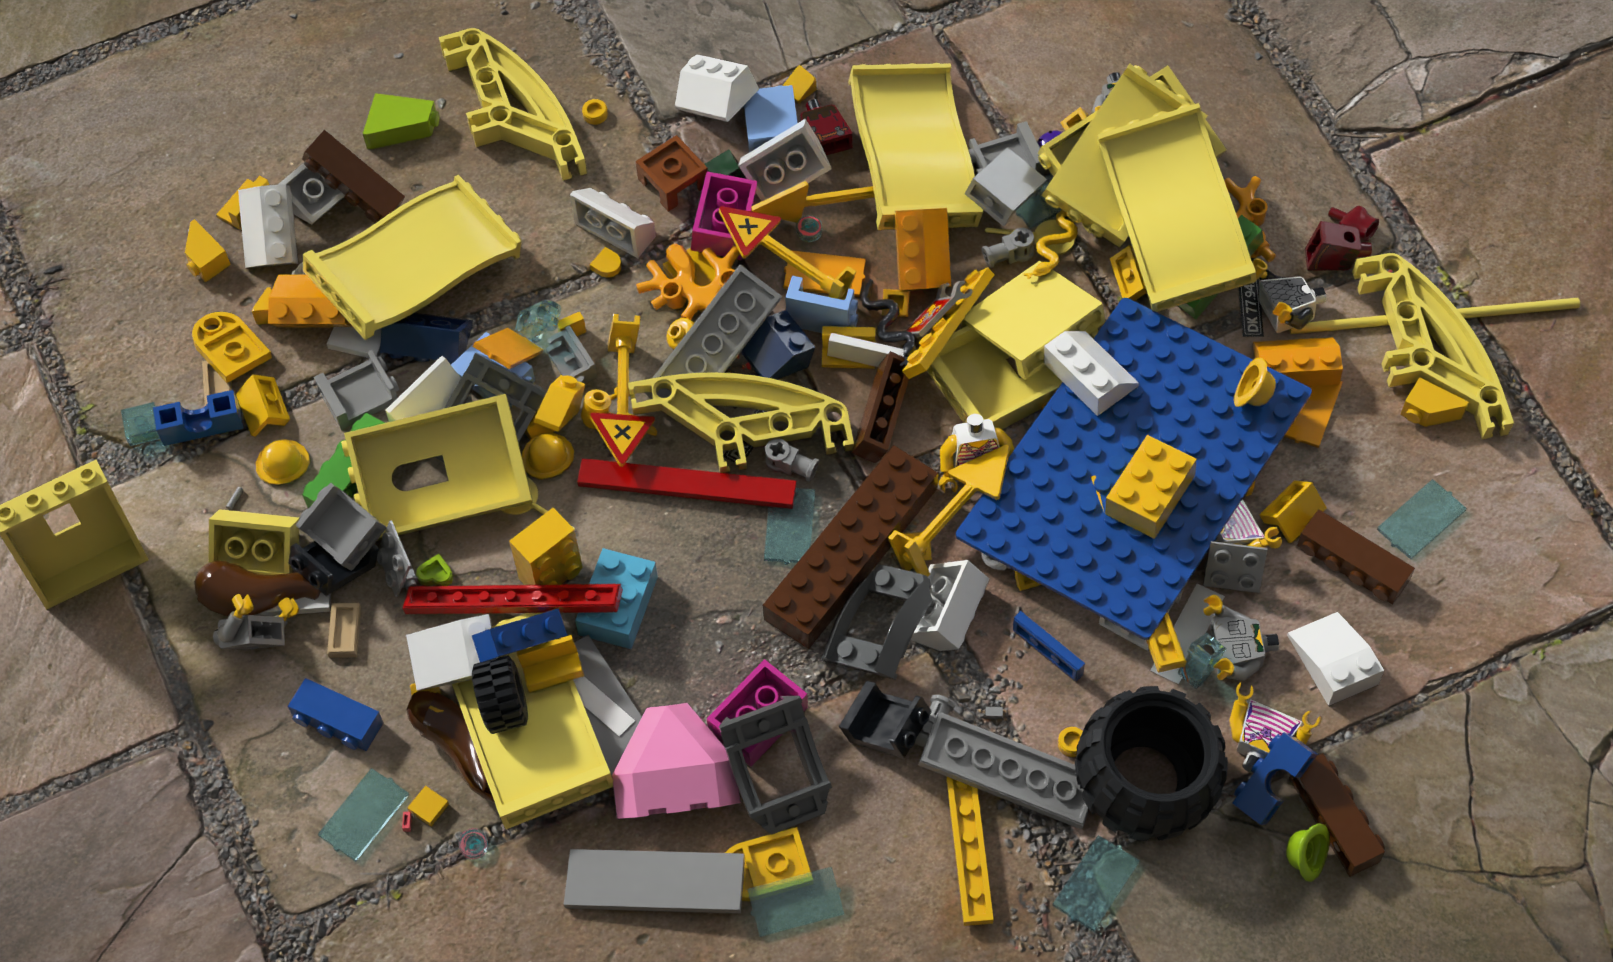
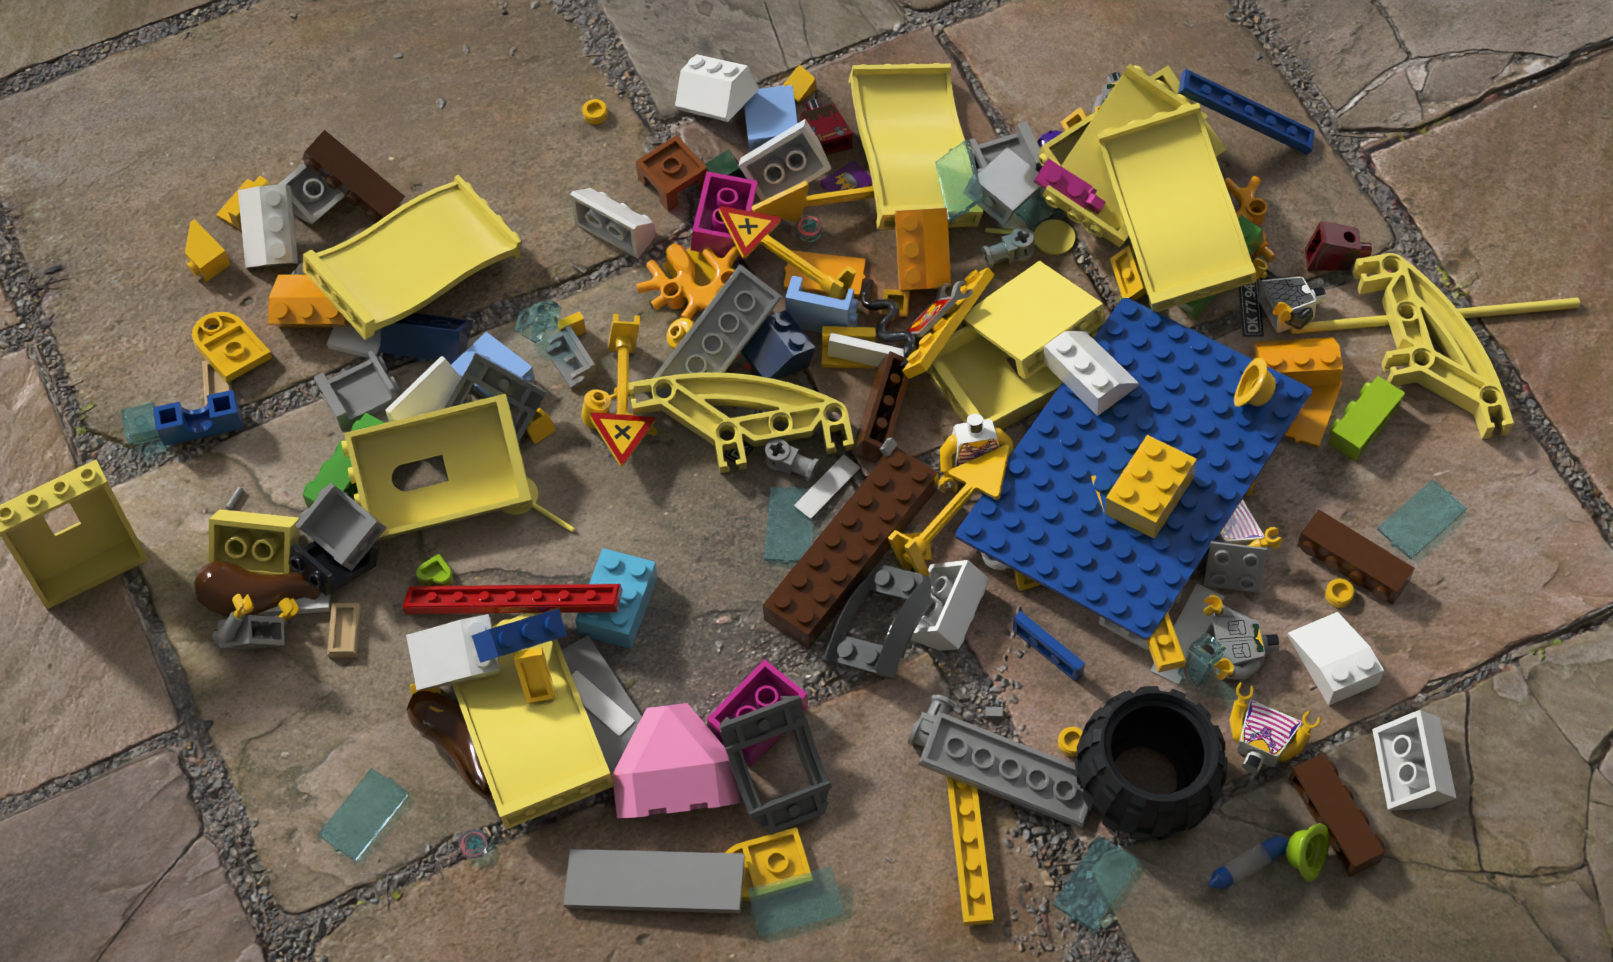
(260, 310): yellow slope -> none
(262, 403): yellow panel -> none
(282, 462): yellow hat -> none
(335, 715): blue brick -> none
(395, 561): light grey hinge -> none
(398, 120): lime slope -> none
(407, 821): coral piece -> none
(428, 806): yellow tile -> none
(491, 67): light yellow piece -> none
(499, 694): black tyre -> none
(508, 348): light orange piece -> none
(534, 675): none -> yellow tile
(546, 551): yellow brick -> none
(547, 455): yellow hat -> none
(550, 663): yellow panel -> none
(560, 403): yellow slope -> none
(606, 263): yellow tile -> none
(687, 483): red tile -> none
(827, 486): none -> white sticker
(848, 177): none -> dark purple sticker
(884, 721): black panel -> none
(888, 447): none -> light grey piece
(959, 180): none -> clear light blue piece
(1045, 267): yellow animal -> none
(1069, 185): none -> dark pink hinge
(1246, 111): none -> blue tile
(1248, 862): none -> piece
(1256, 795): blue arch -> none
(1293, 509): yellow panel -> none
(1339, 593): none -> yellow tile
(1357, 218): dark red piece -> none
(1365, 417): none -> lime brick
(1414, 762): none -> white slope
(1432, 405): yellow slope -> none

